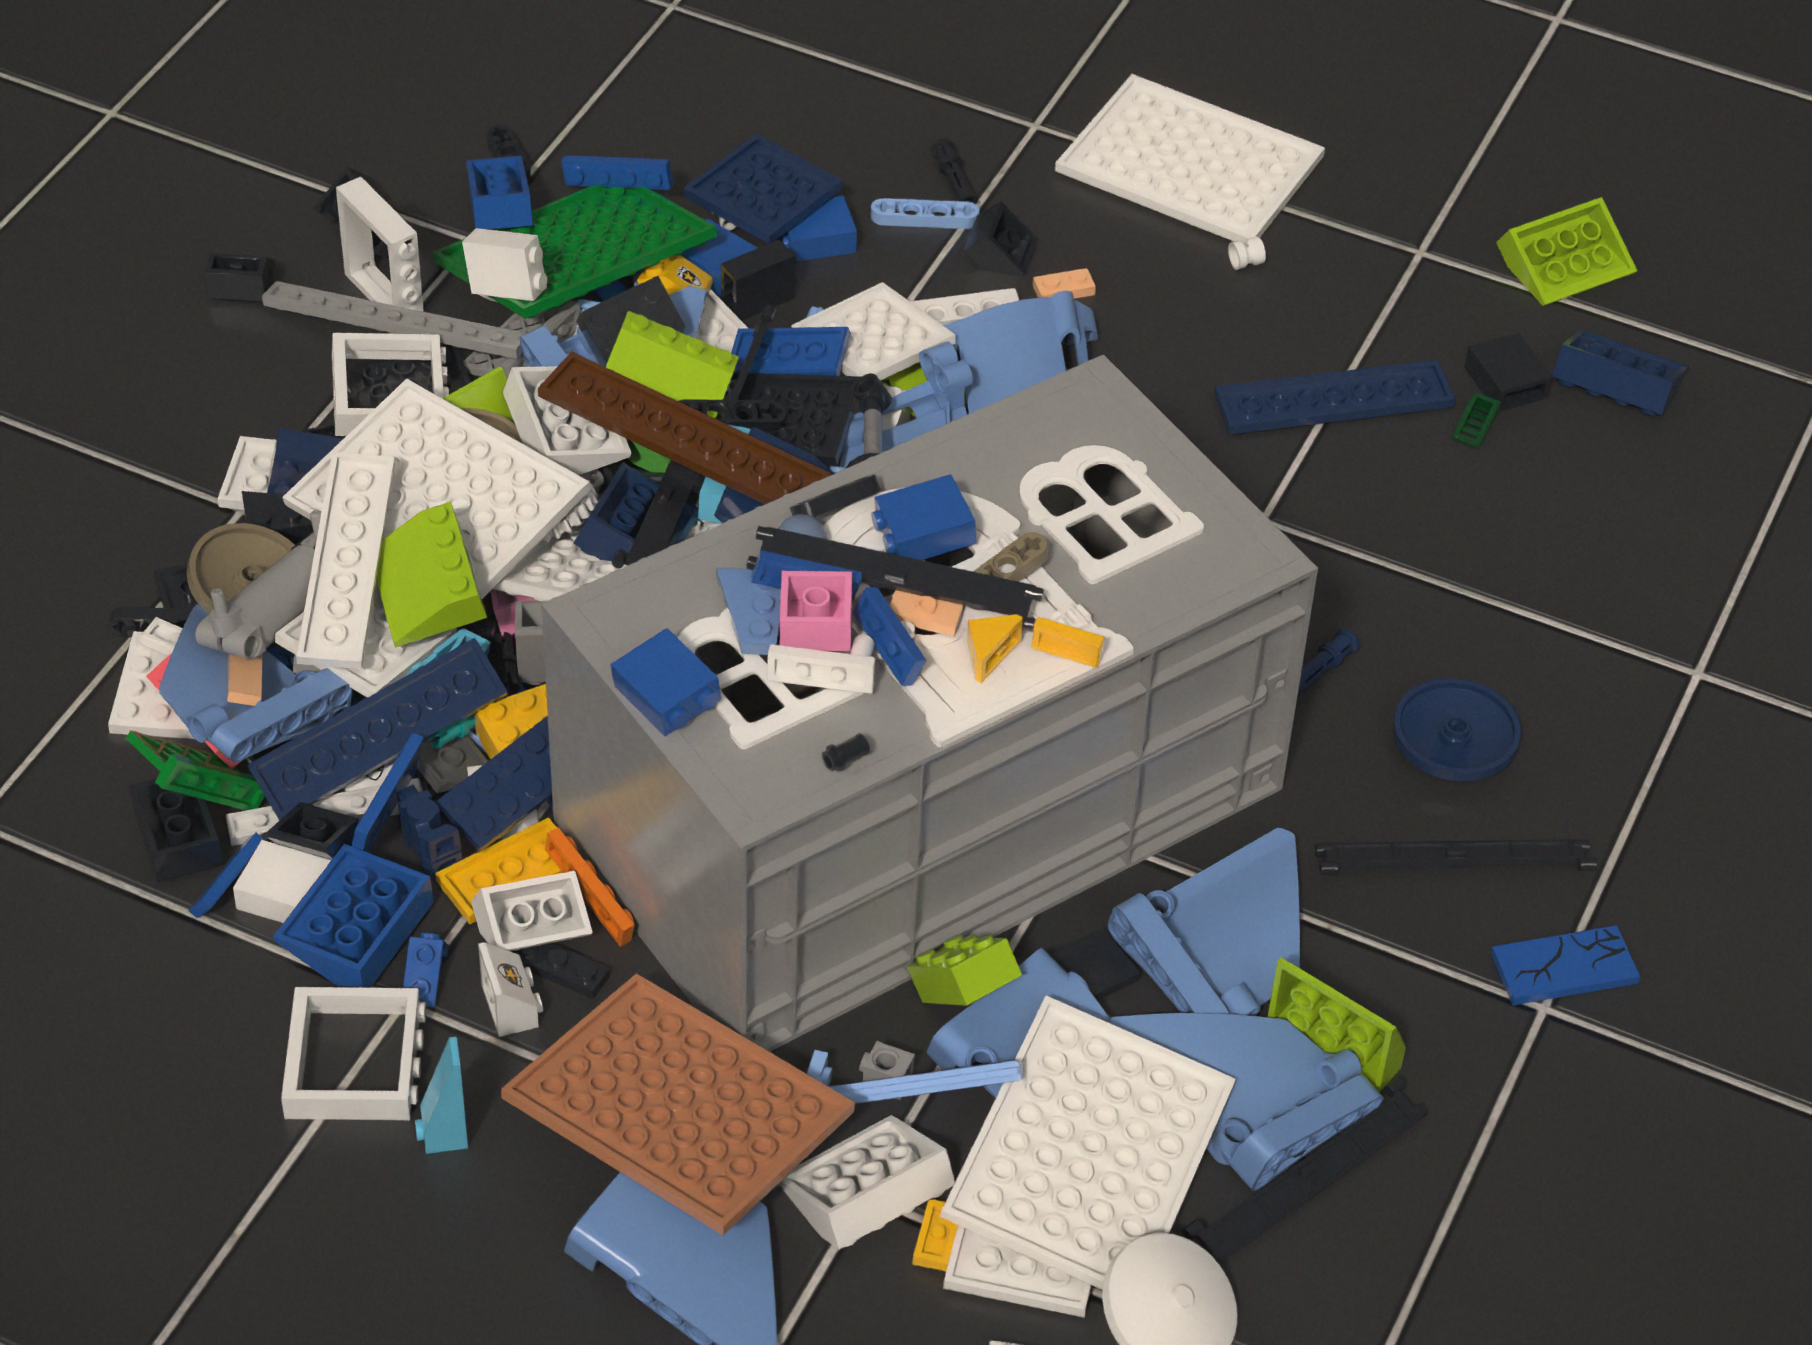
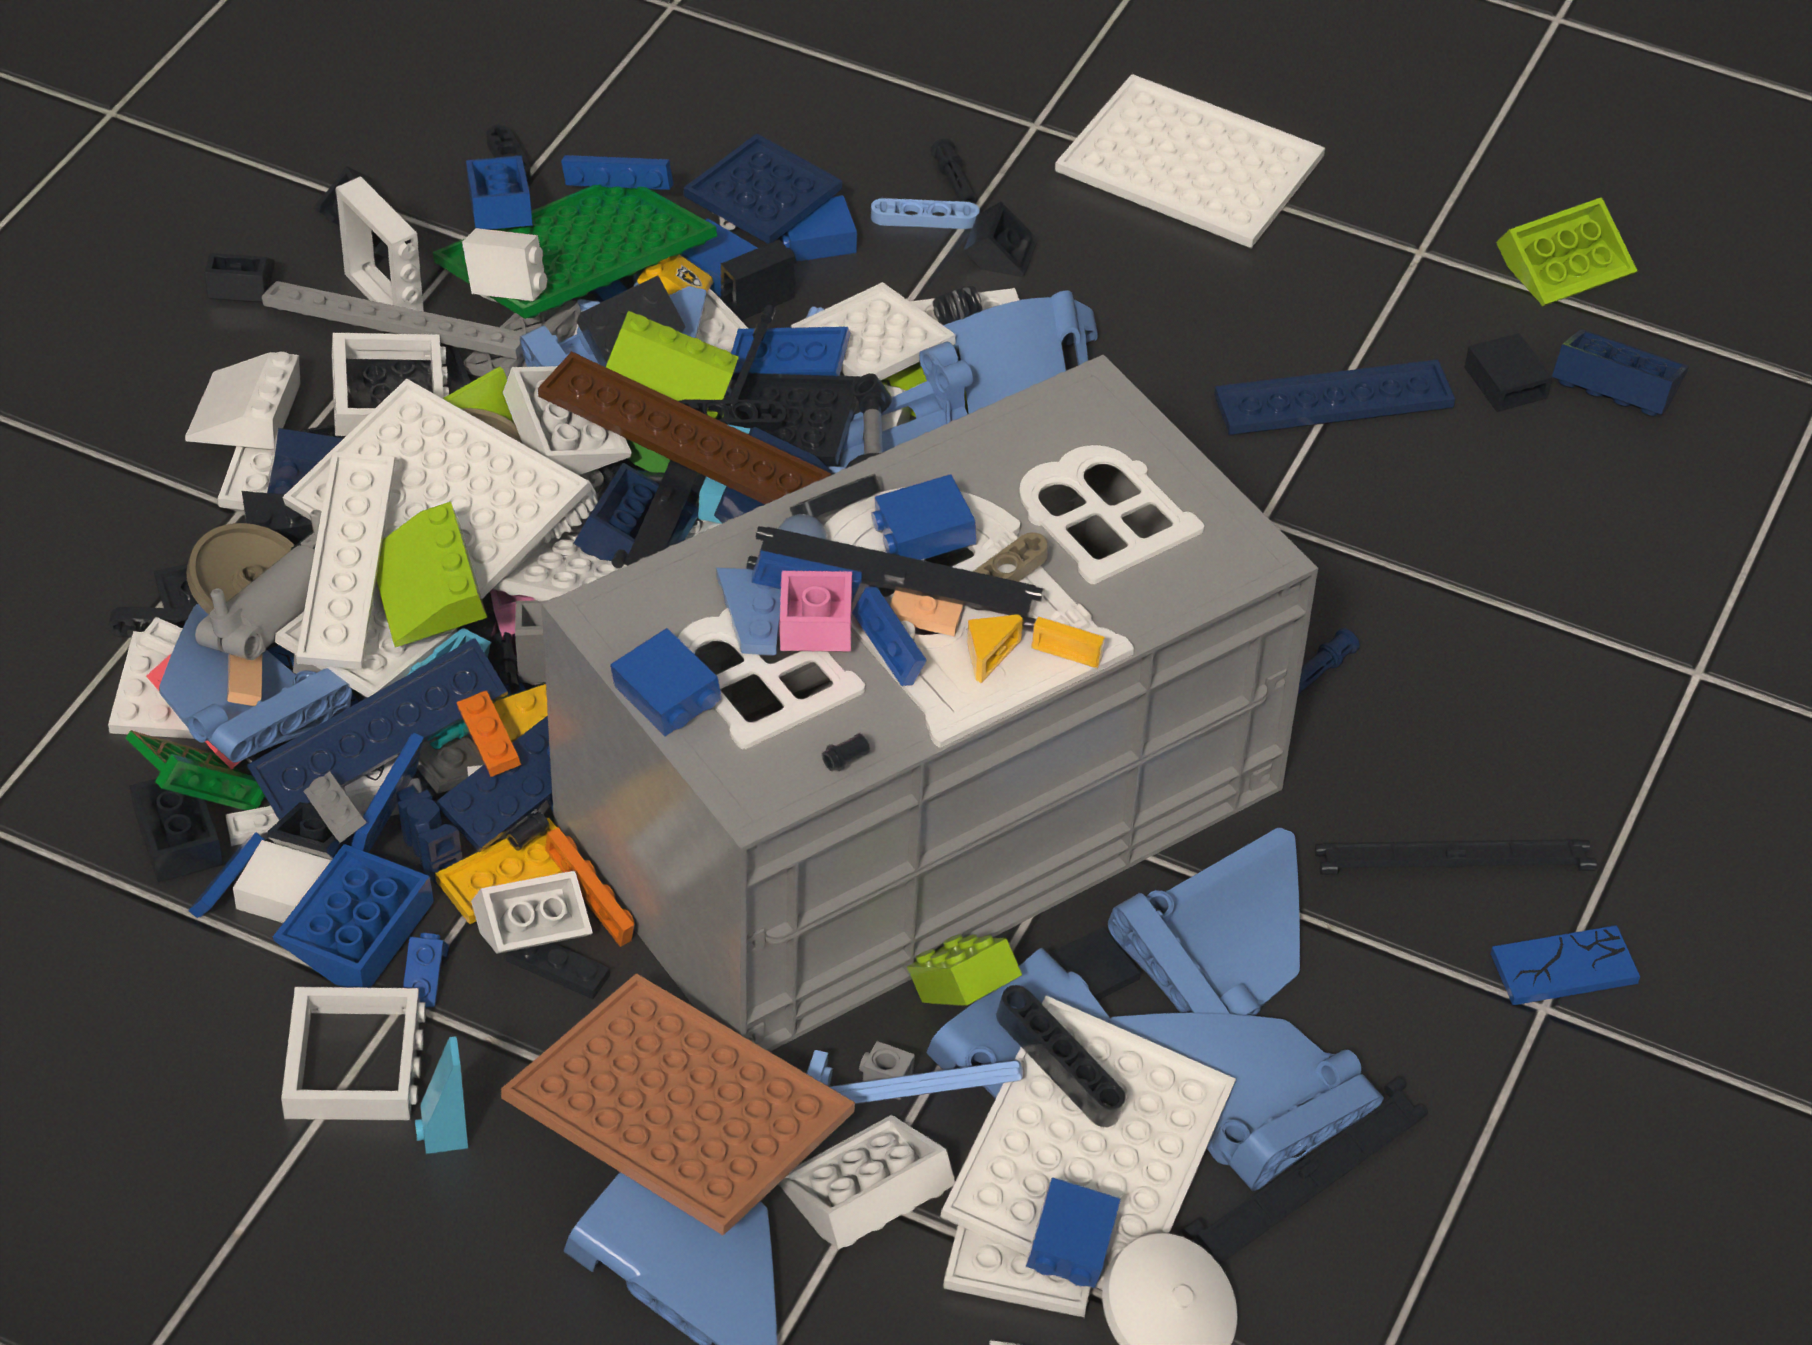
(247, 402): none -> white slope
(334, 806): none -> light grey plate
(488, 733): none -> orange plate
(508, 990): white slope -> none
(528, 830): none -> black pin
(825, 668): white piece -> none
(935, 1238): yellow plate -> none
(957, 305): none -> black gear
(1064, 1070): none -> black beam
(1073, 1233): none -> blue brick
(1076, 281): light nougat plate -> none
(1246, 253): white wheel -> none
(1336, 1022): lime slope -> none
(1456, 729): dark blue dish -> none
(1483, 404): dark green slope -> none

